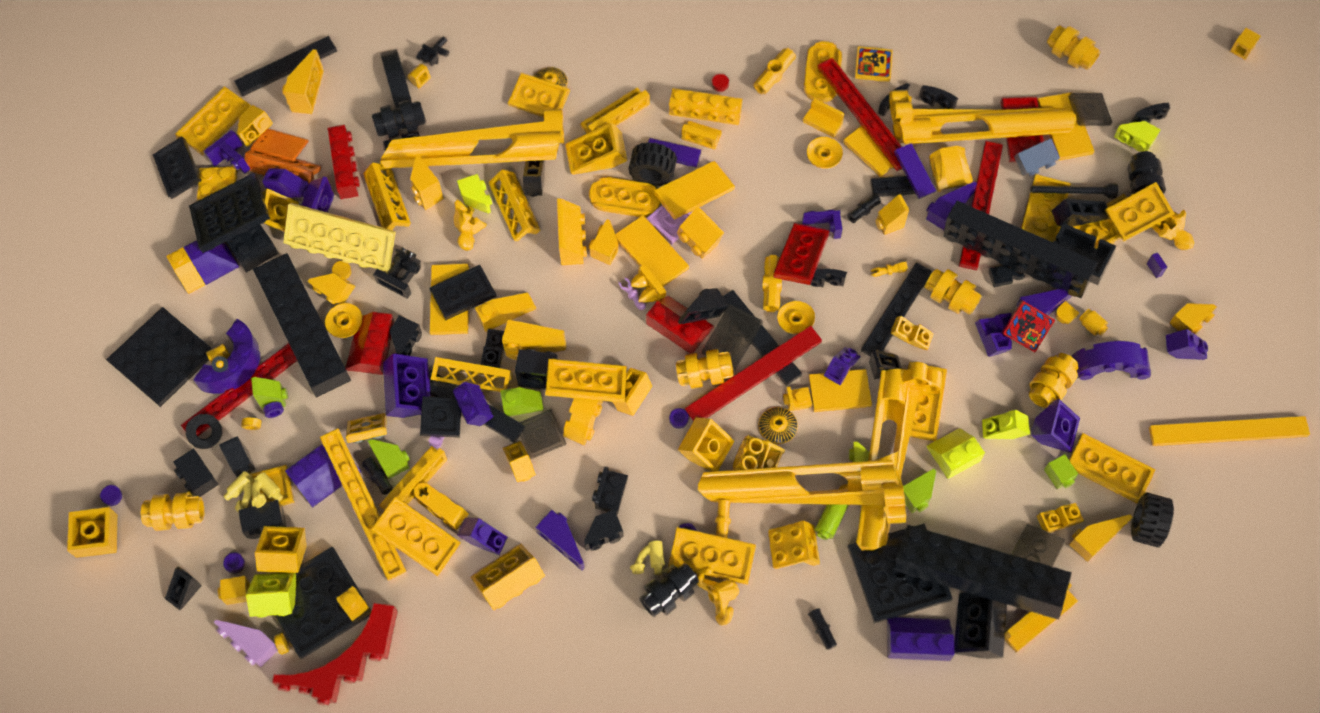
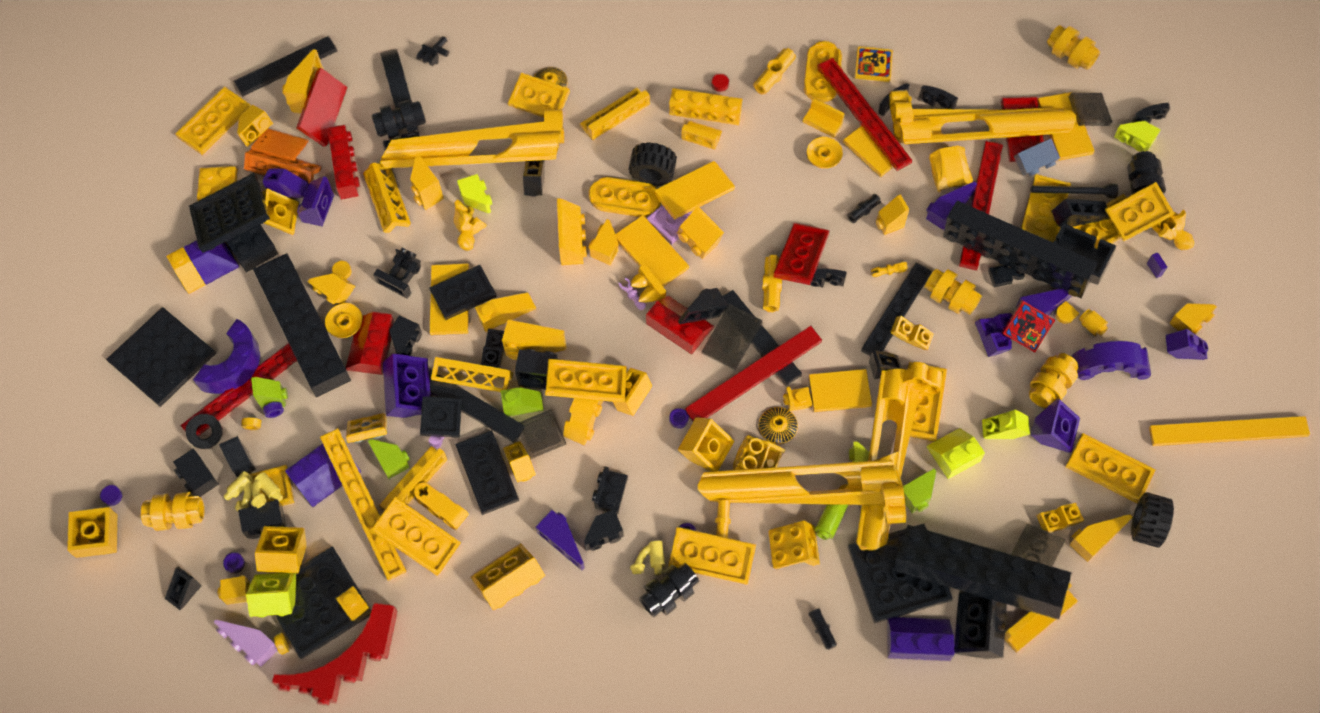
(177, 167): black tile -> none
(218, 358): yellow piece -> none
(225, 149): dark purple bracket -> none
(321, 107): none -> tile
(339, 237): light yellow bracket -> none
(377, 476): black pin -> none
(419, 75): yellow brick -> none
(472, 404): dark purple brick -> none
(482, 535): dark purple slope -> none
(487, 472): none -> black tile
(517, 201): yellow fence -> none
(596, 150): yellow slope -> none
(685, 155): dark purple tile -> none
(695, 370): yellow piece -> none
(719, 594): yellow piece -> none
(796, 311): yellow dish -> none
(828, 216): dark purple bracket -> none
(841, 365): dark purple bracket -> none
(891, 186): black tile -> none
(915, 171): dark purple tile -> none
(1061, 472): lime brick -> none
(1245, 43): yellow brick -> none

